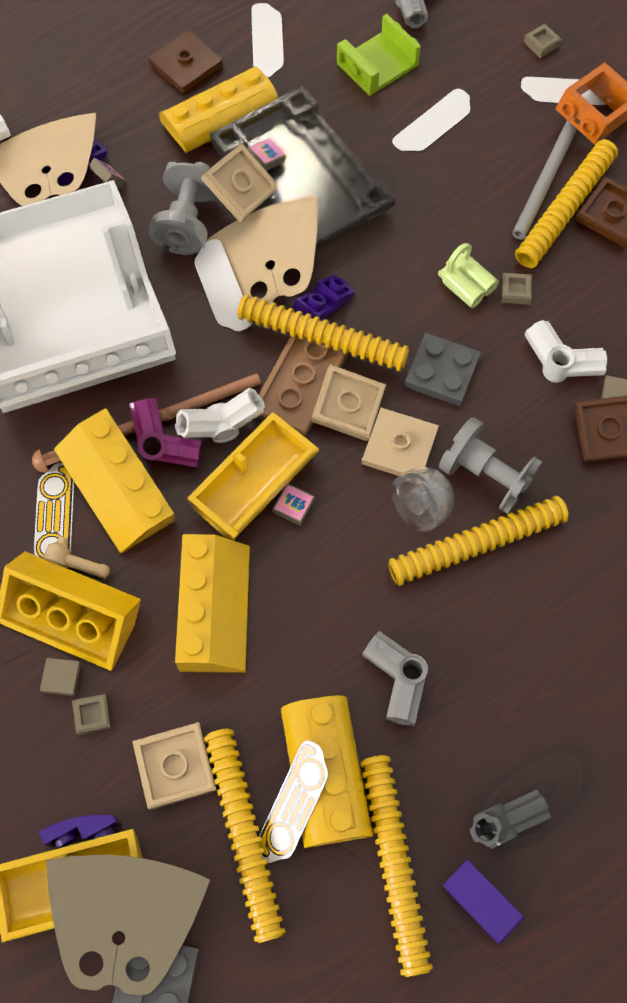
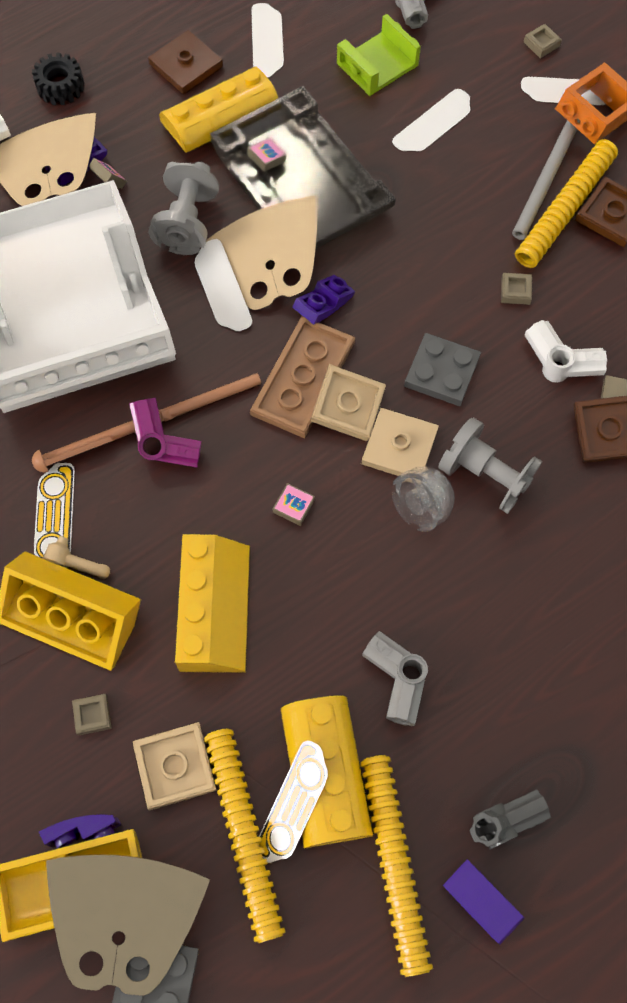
(57, 67): none -> black tyre
(60, 677): dark tan tile -> none
(114, 481): yellow slope -> none
(221, 419): white piece -> none
(240, 182): tan plate -> none
(252, 476): yellow container -> none
(322, 332): yellow piece -> none
(467, 277): yellowish green piece -> none
(478, 540): yellow piece -> none

